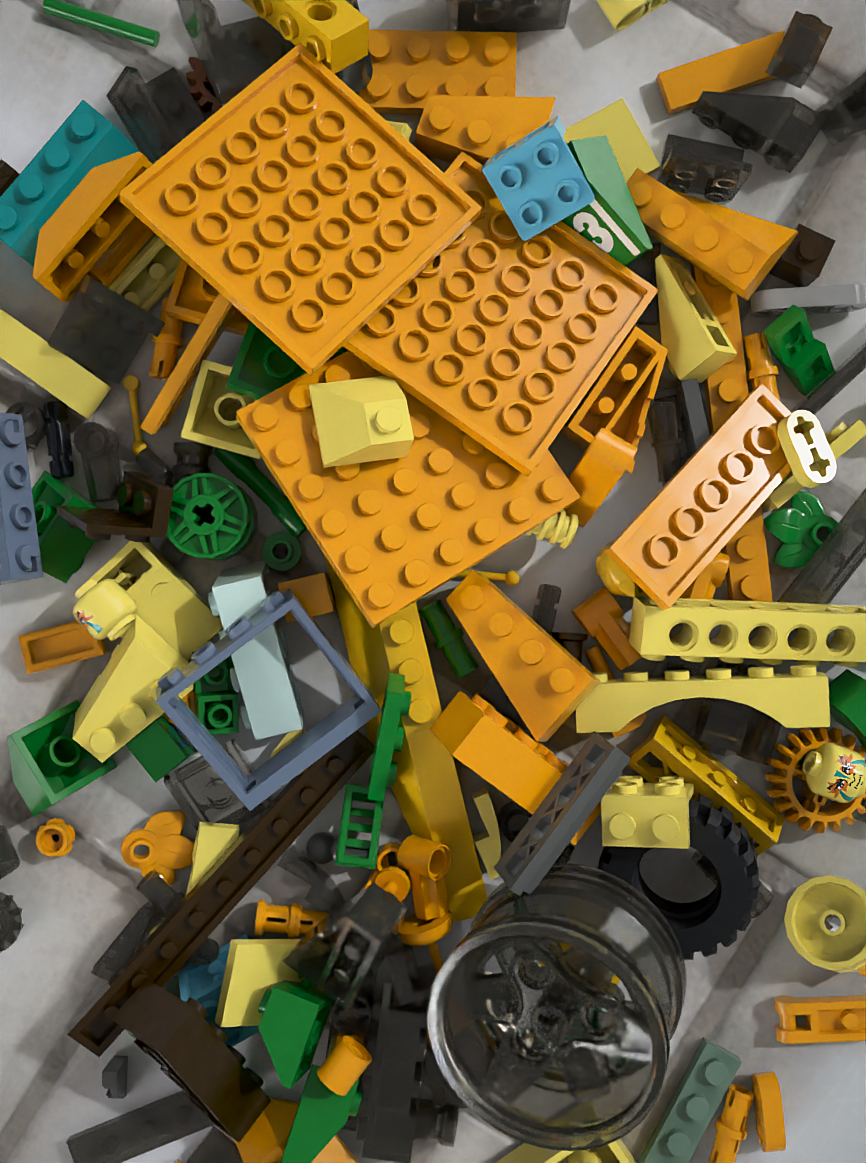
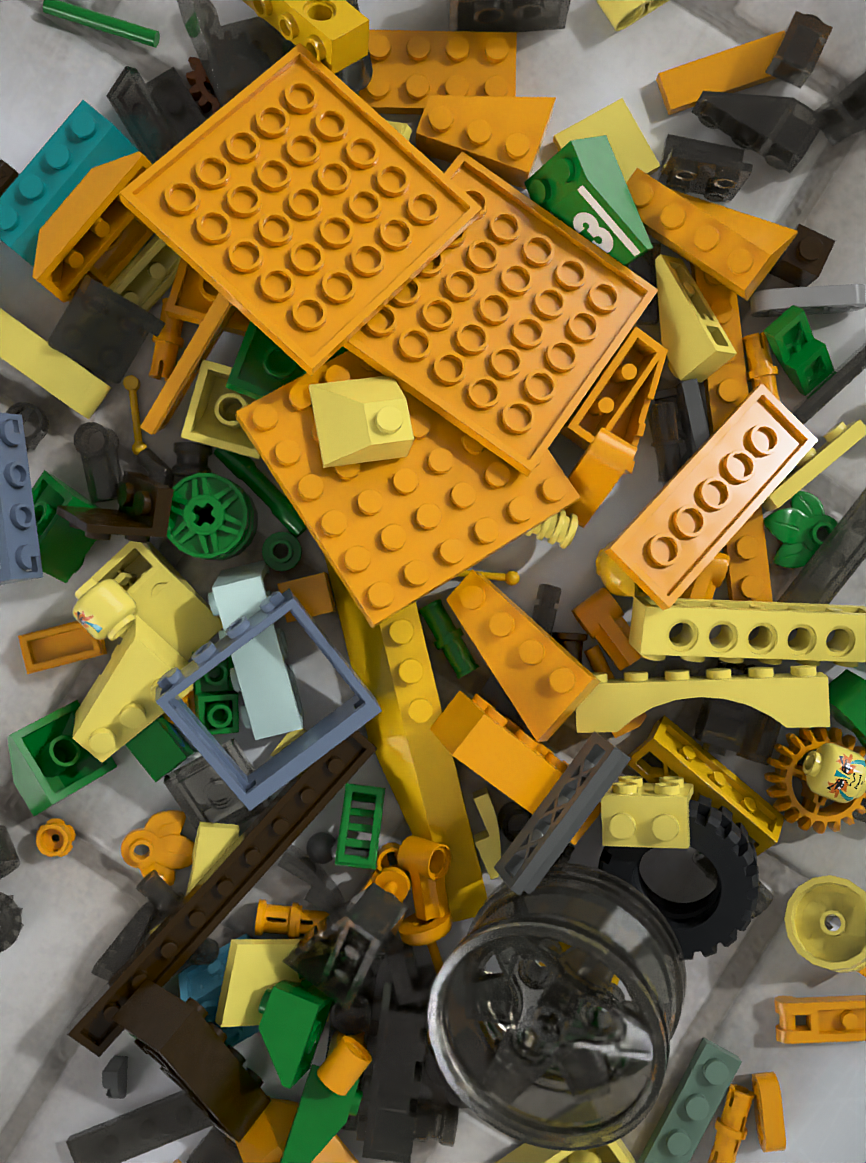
(58, 439): black axle -> none
(389, 737): green plate -> none
(538, 180): medium azure bracket -> none
(806, 449): beam -> none

